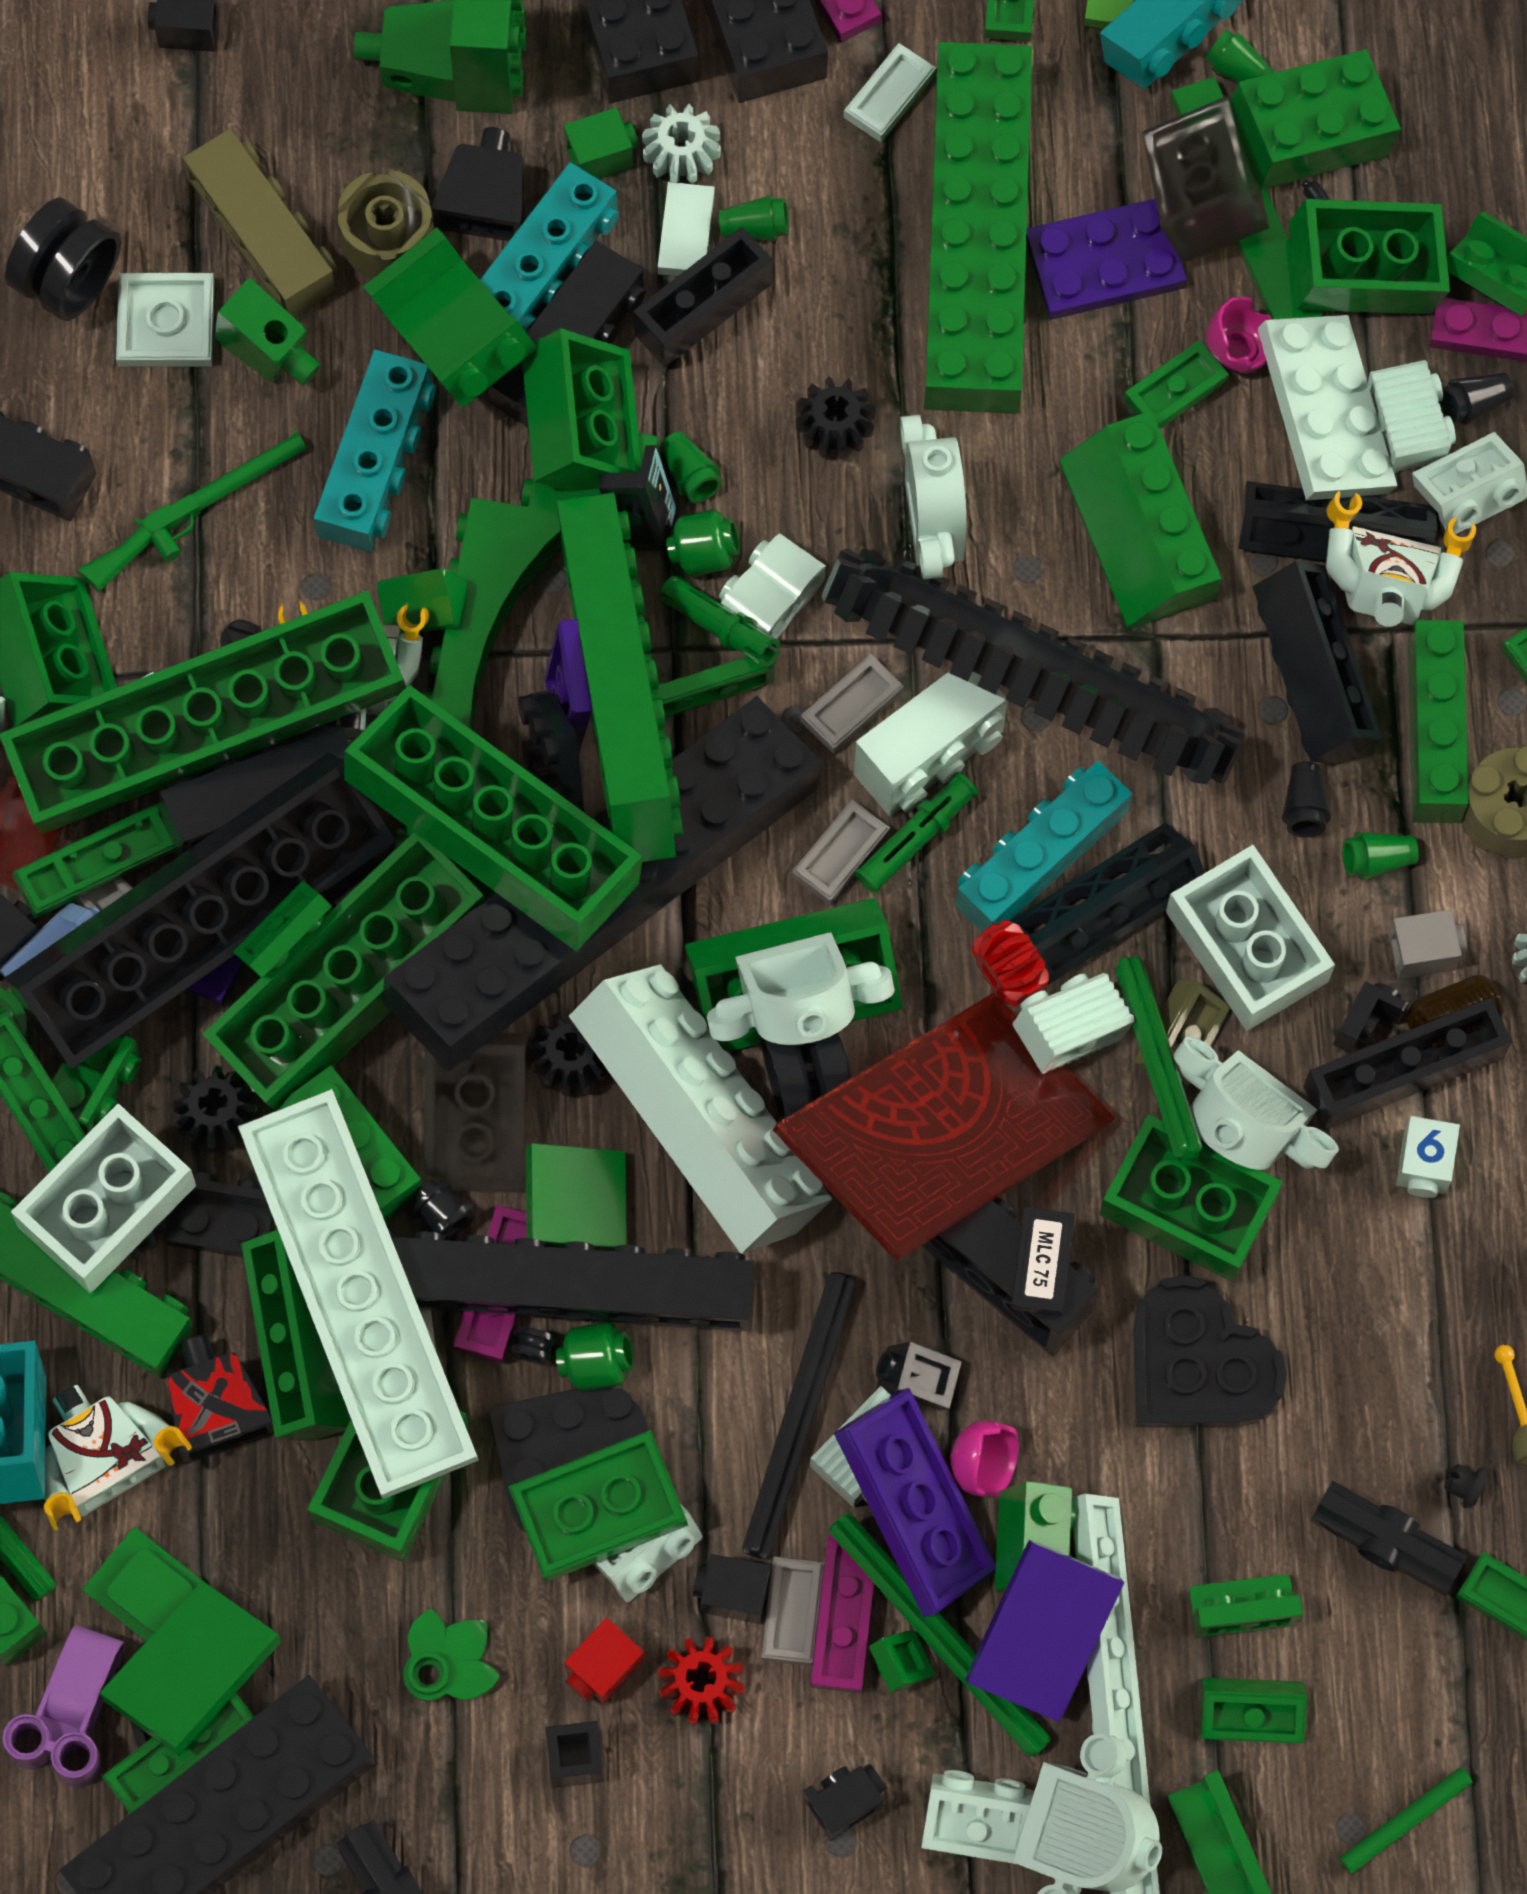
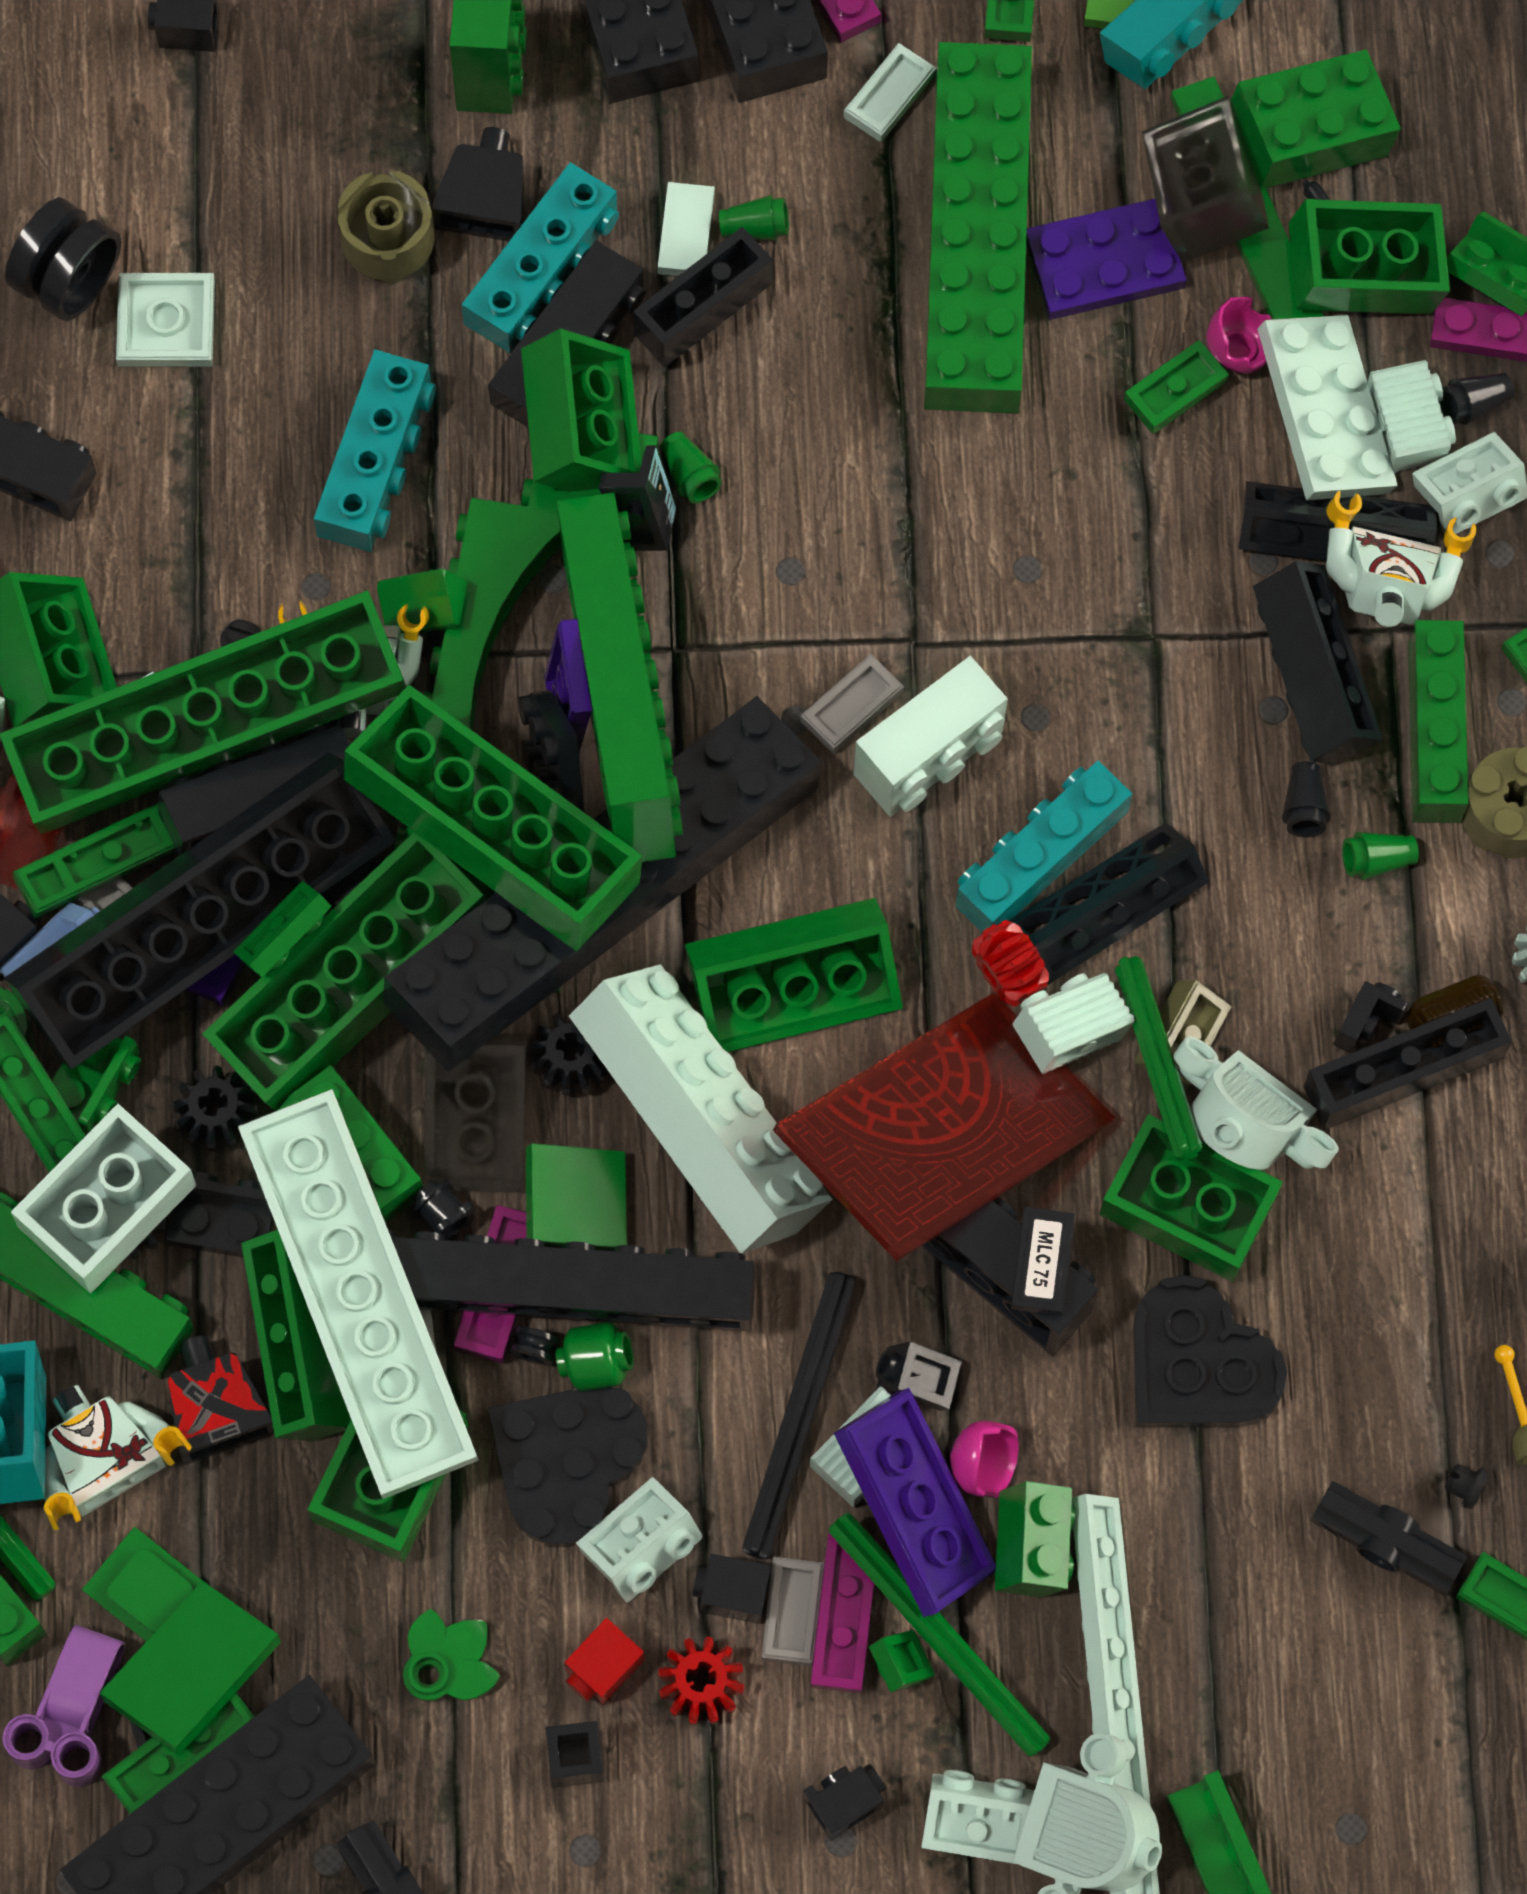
(159, 523): green piece -> none
(260, 223): olive brick -> none
(264, 335): green torso -> none
(413, 49): green torso -> none
(449, 318): green panel -> none
(598, 1506): green tile -> none
(601, 143): green brick -> none
(676, 128): light aqua gear -> none
(703, 543): green head -> none
(713, 685): green tile -> none
(732, 629): green pin -> none
(775, 585): light aqua brick -> none
(798, 993): light aqua piece -> none
(802, 1069): black wheel -> none
(835, 402): black gear -> none
(840, 852): light grey tile -> none
(934, 496): light aqua piece -> none
(954, 795): green pin -> none
(1033, 666): black piece -> none
(1044, 1630): dark purple tile -> none
(1140, 521): green slope -> none
(1236, 58): green cone -> none
(1244, 1606): green bracket -> none
(1250, 937): light aqua brick -> none
(1253, 1710): green slope -> none
(1405, 1820): green bar -> none
(1426, 944): light grey brick -> none
(1427, 1156): light aqua brick -> none

